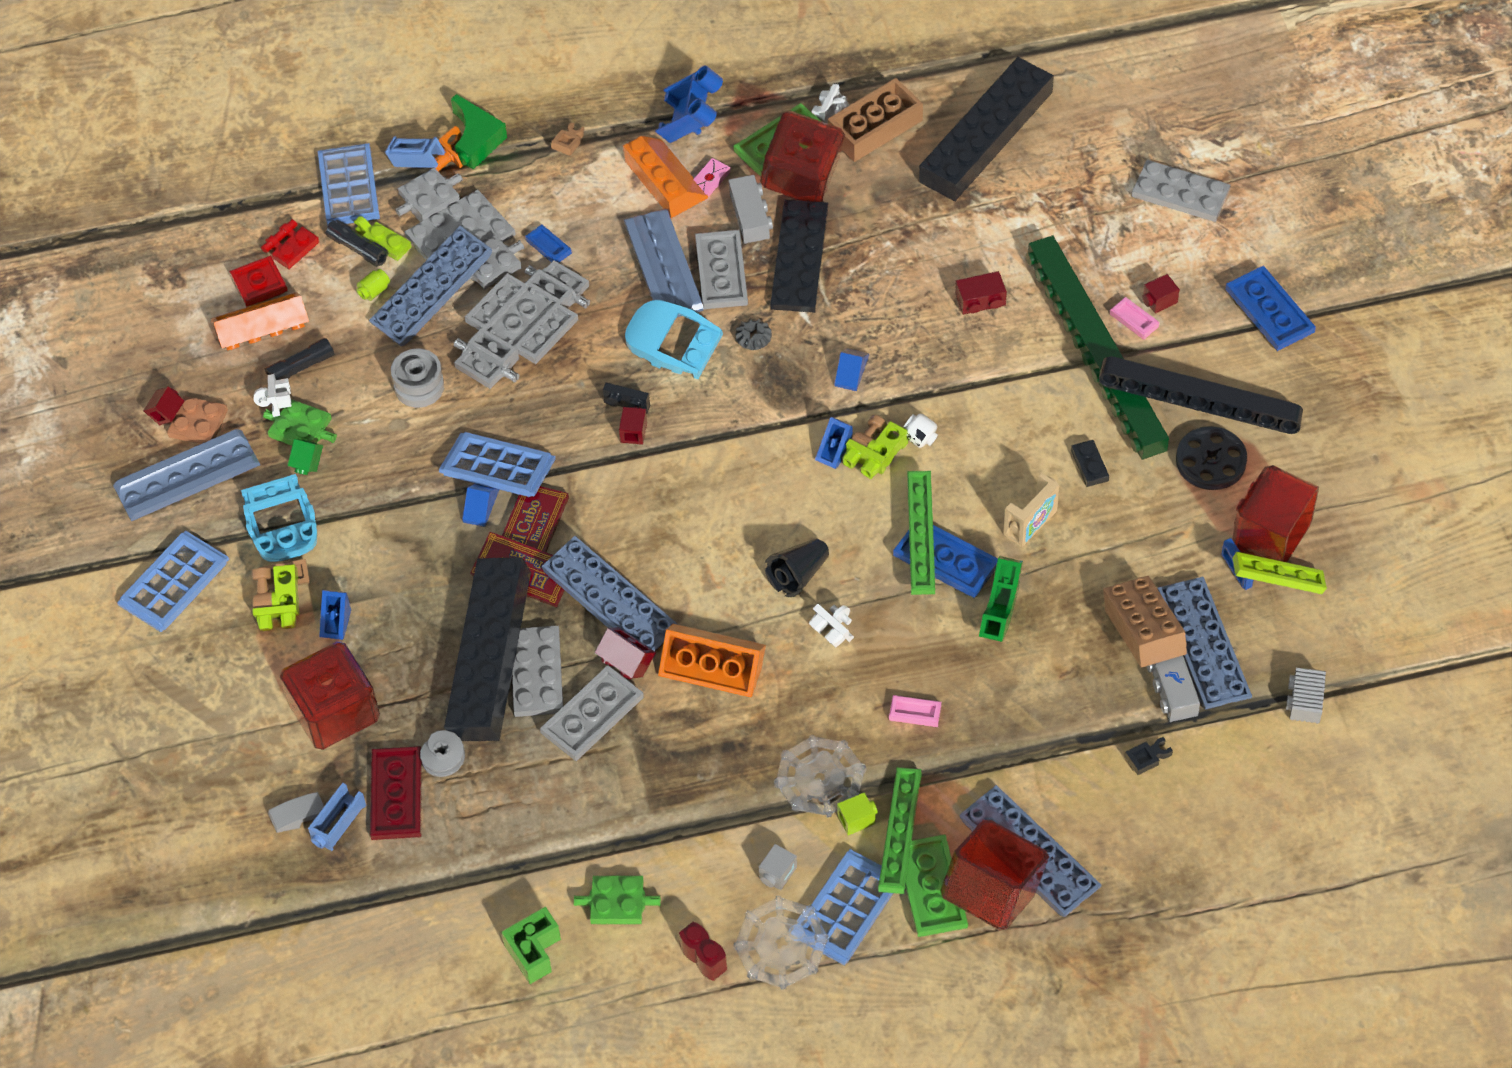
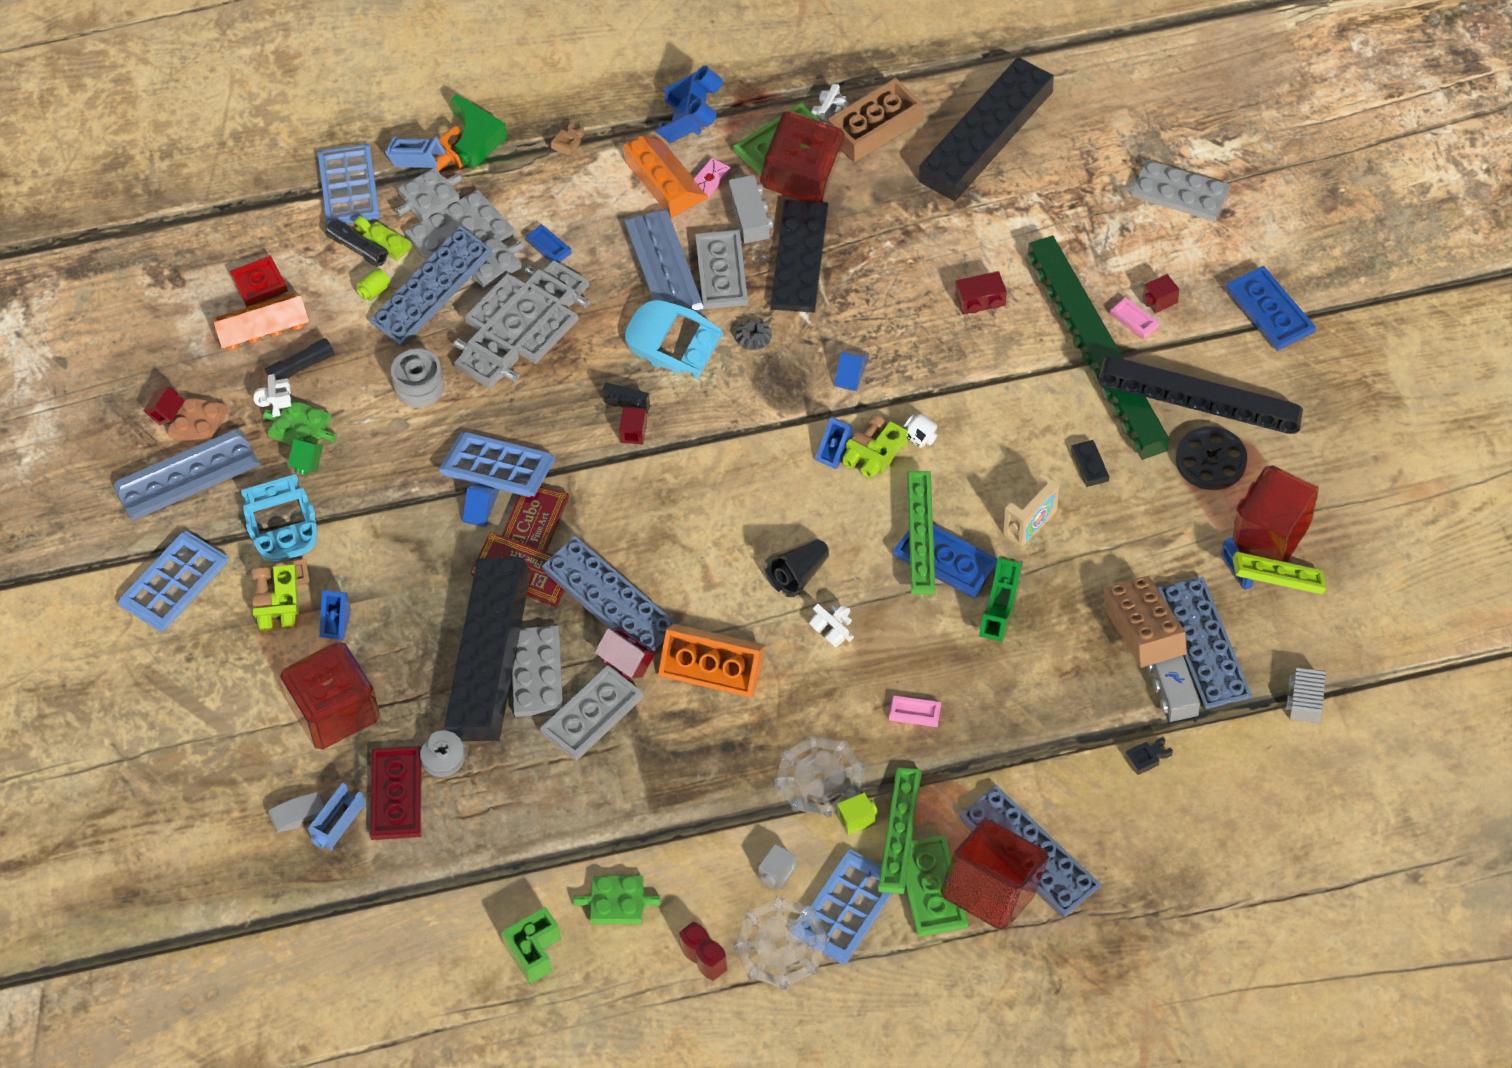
(294, 248): red plate -> none

